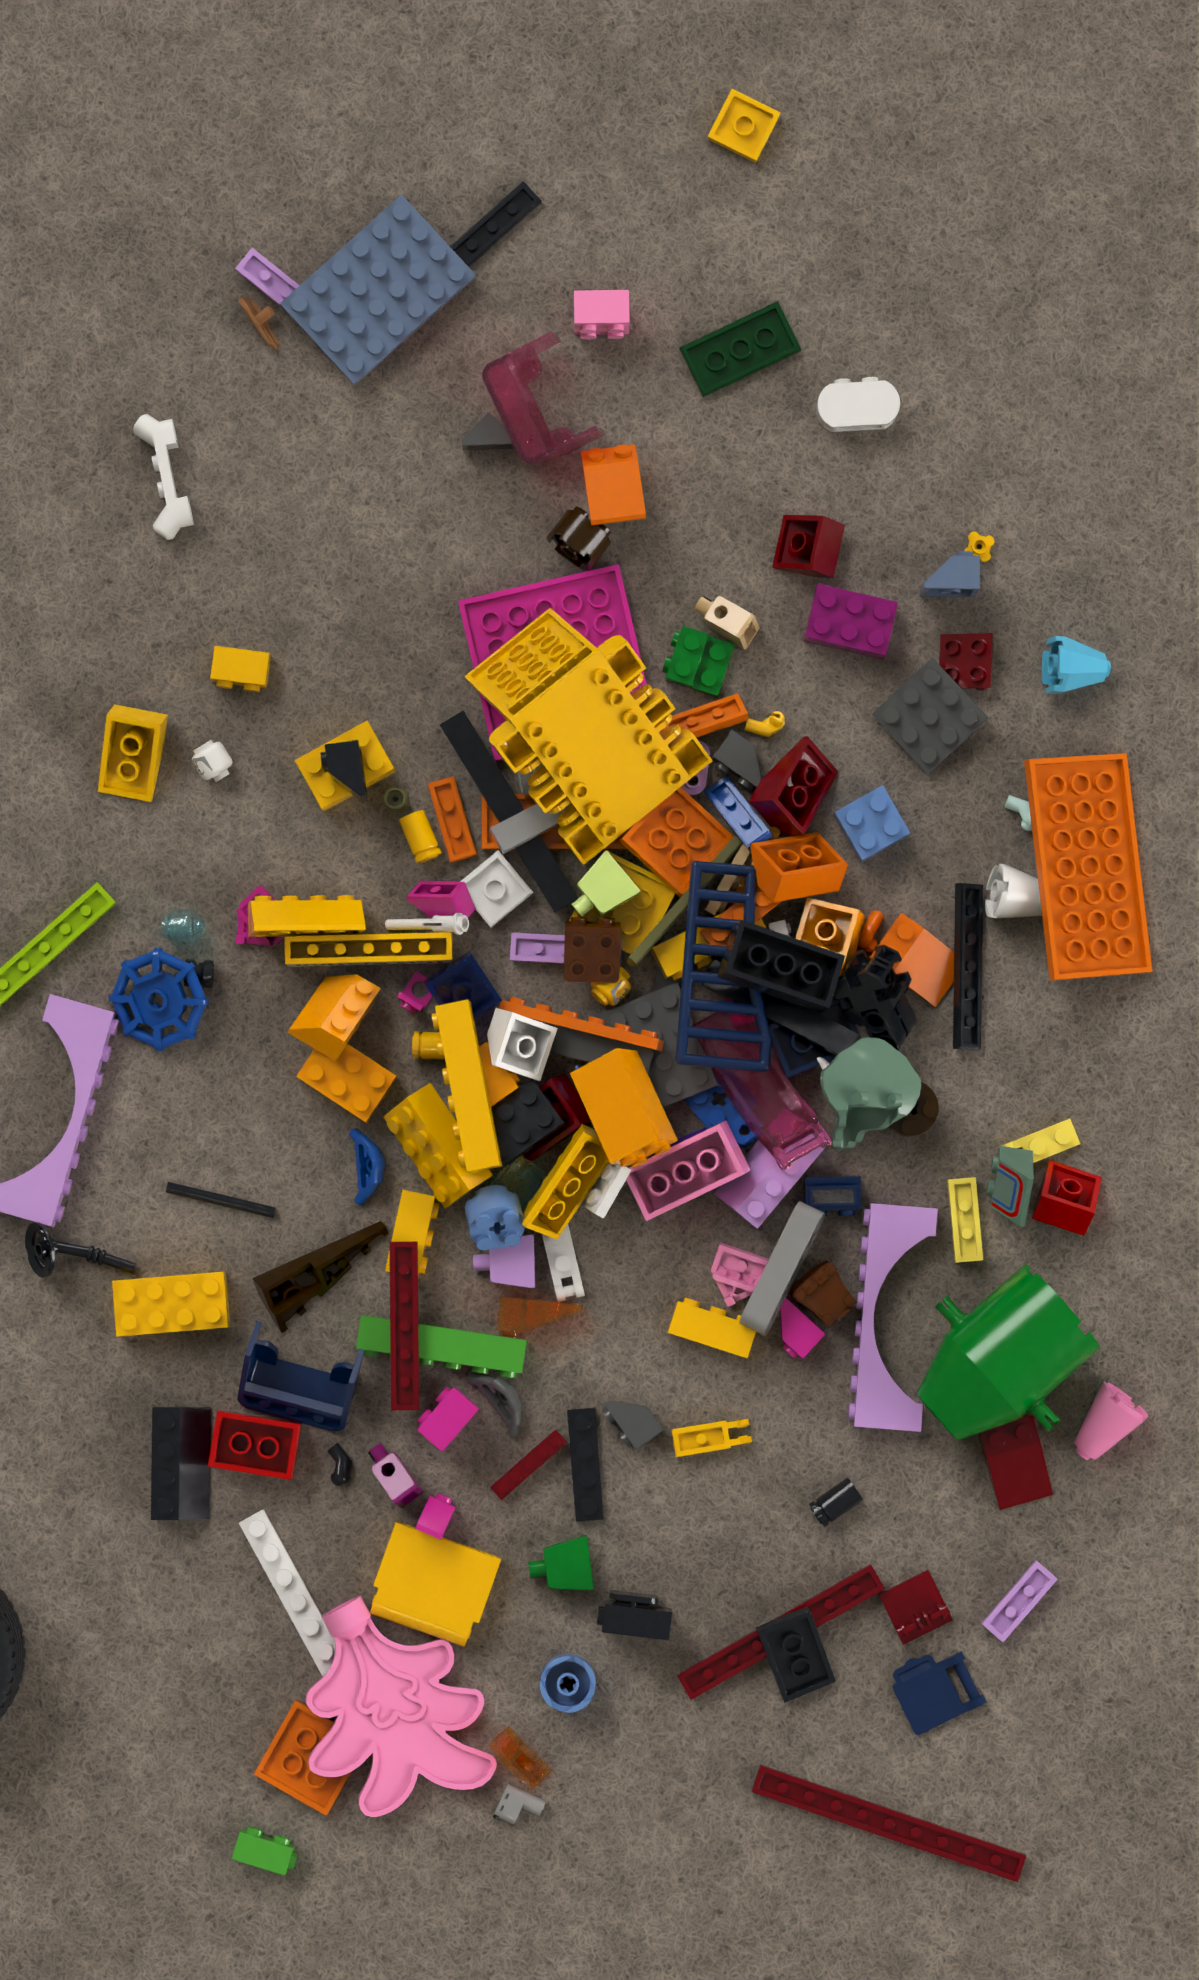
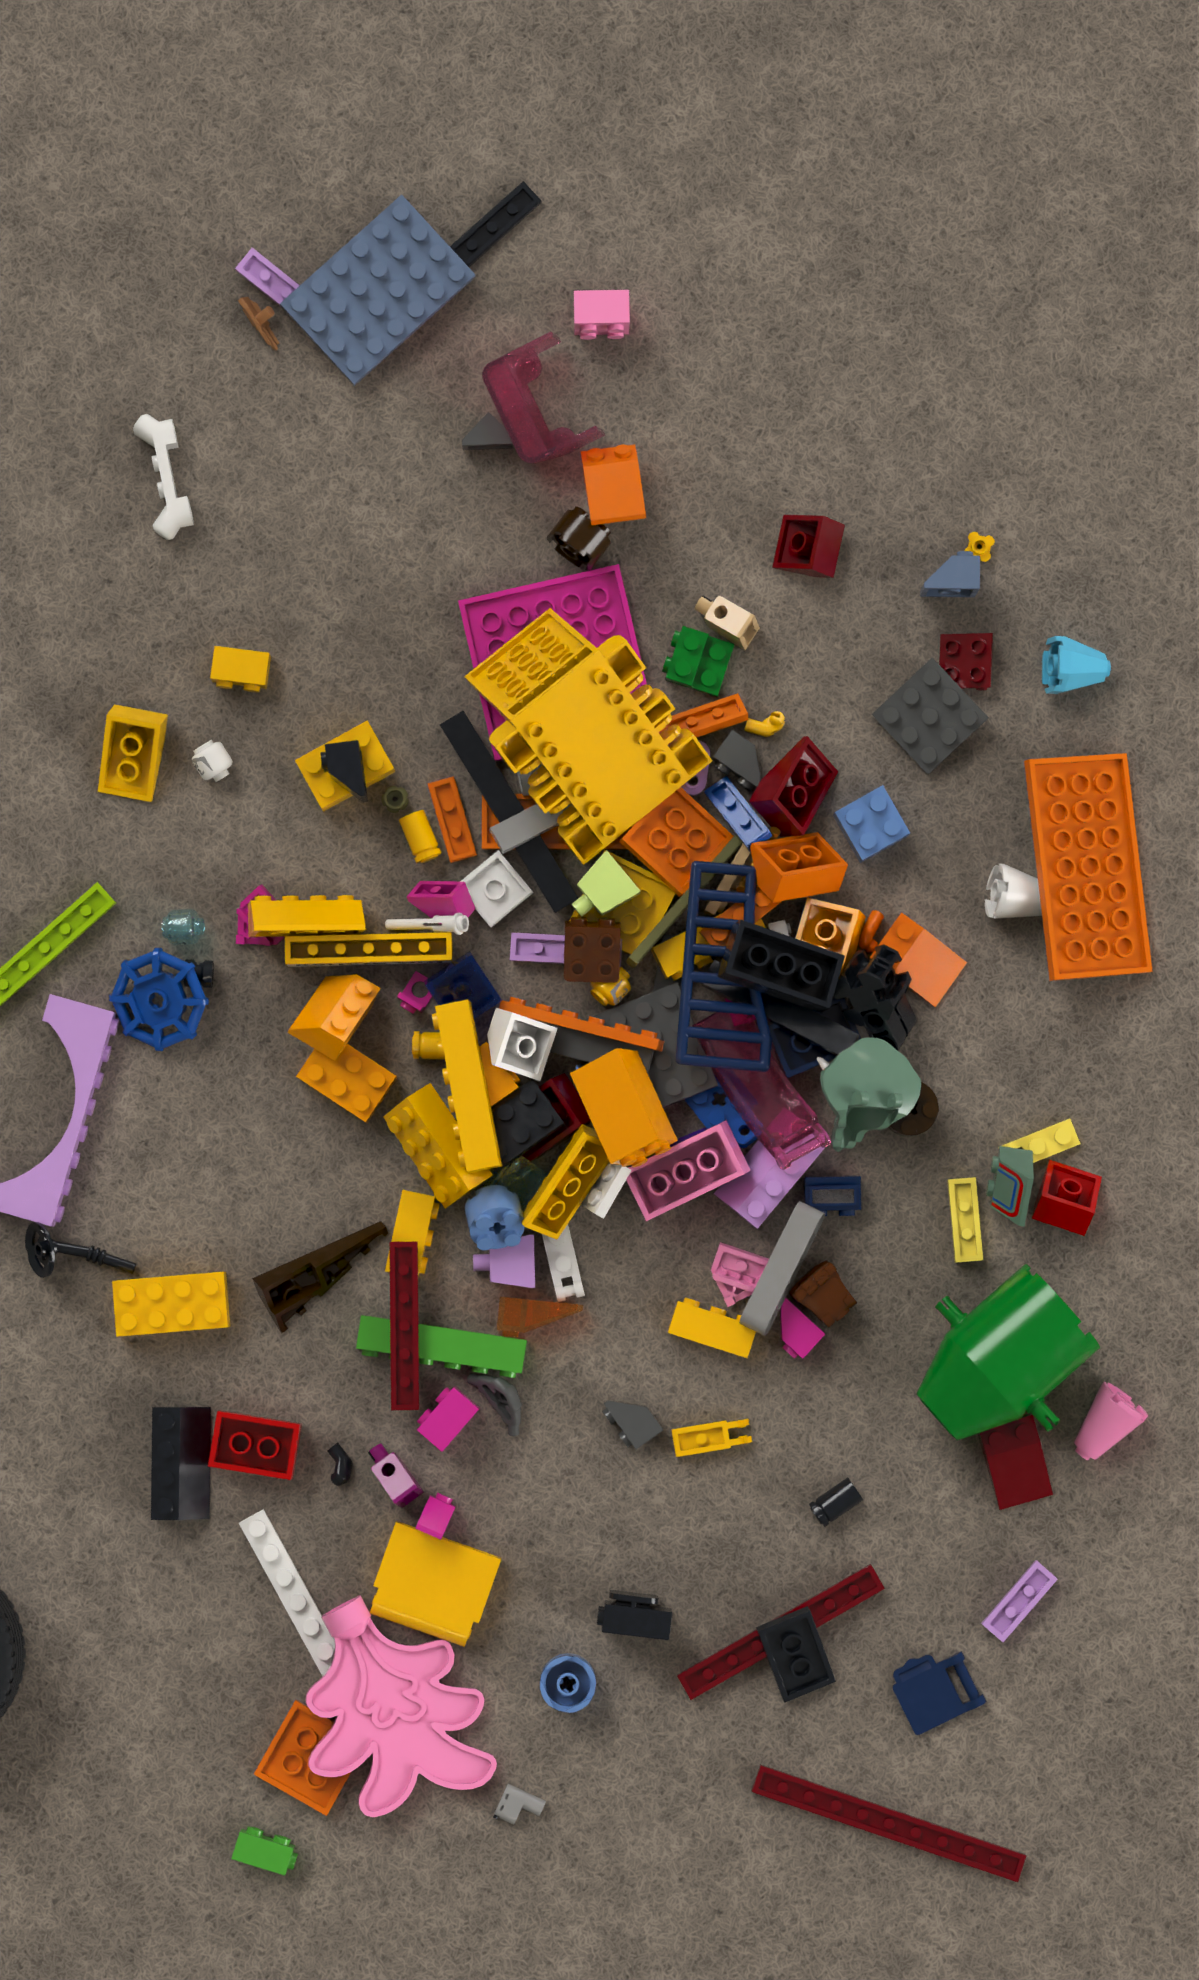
(220, 1199): black piece -> none
(294, 1389): dark blue windscreen -> none
(369, 1165): blue piece -> none
(520, 1757): clear orange slope -> none
(528, 1464): dark red piece -> none
(565, 1565): green torso -> none
(585, 1464): black plate -> none
(740, 349): dark green tile -> none
(743, 125): yellow plate -> none
(850, 621): magenta brick -> none
(858, 405): white brick -> none
(877, 1397): lavender arch -> none
(915, 1607): dark red hinge -> none
(968, 966): black tile -> none
(1022, 807): light aqua arm -> none

